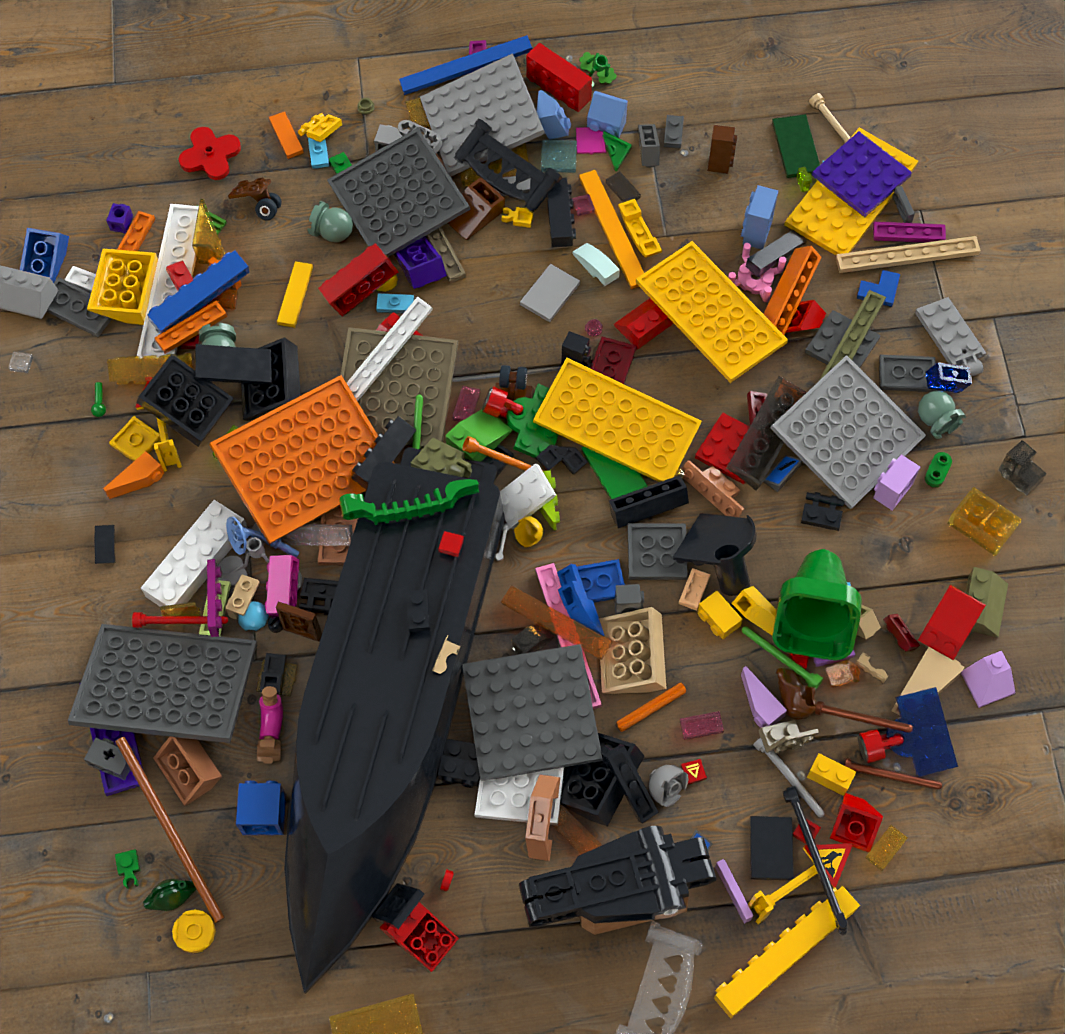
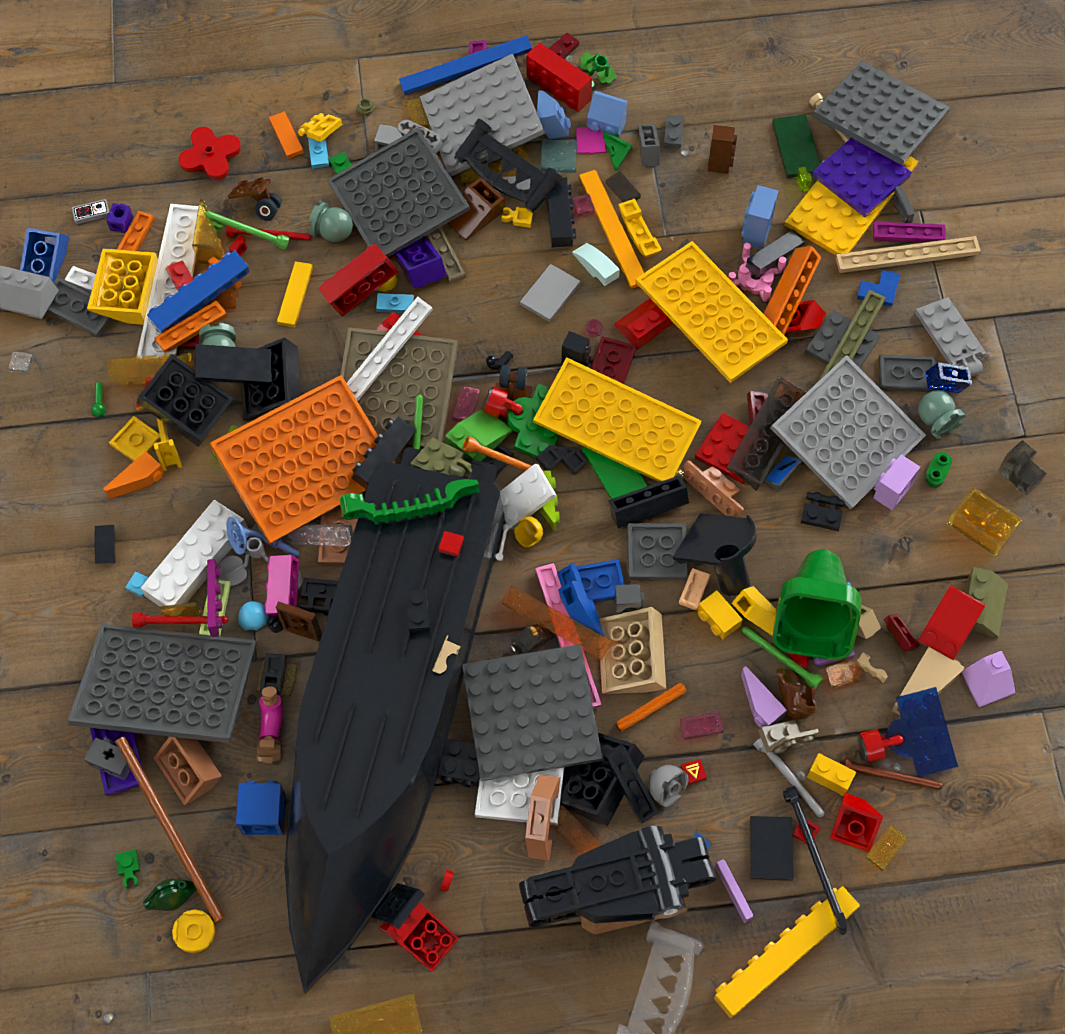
(90, 211): none -> tile
(135, 584): none -> medium azure plate
(232, 232): none -> red piece
(239, 246): none -> red tile
(242, 596): tan bracket -> none
(280, 241): none -> bright green piece
(494, 363): none -> black arm
(564, 45): none -> dark red plate
(821, 708): copper bar -> none
(833, 858): yellow piece -> none
(881, 112): none -> dark grey plate

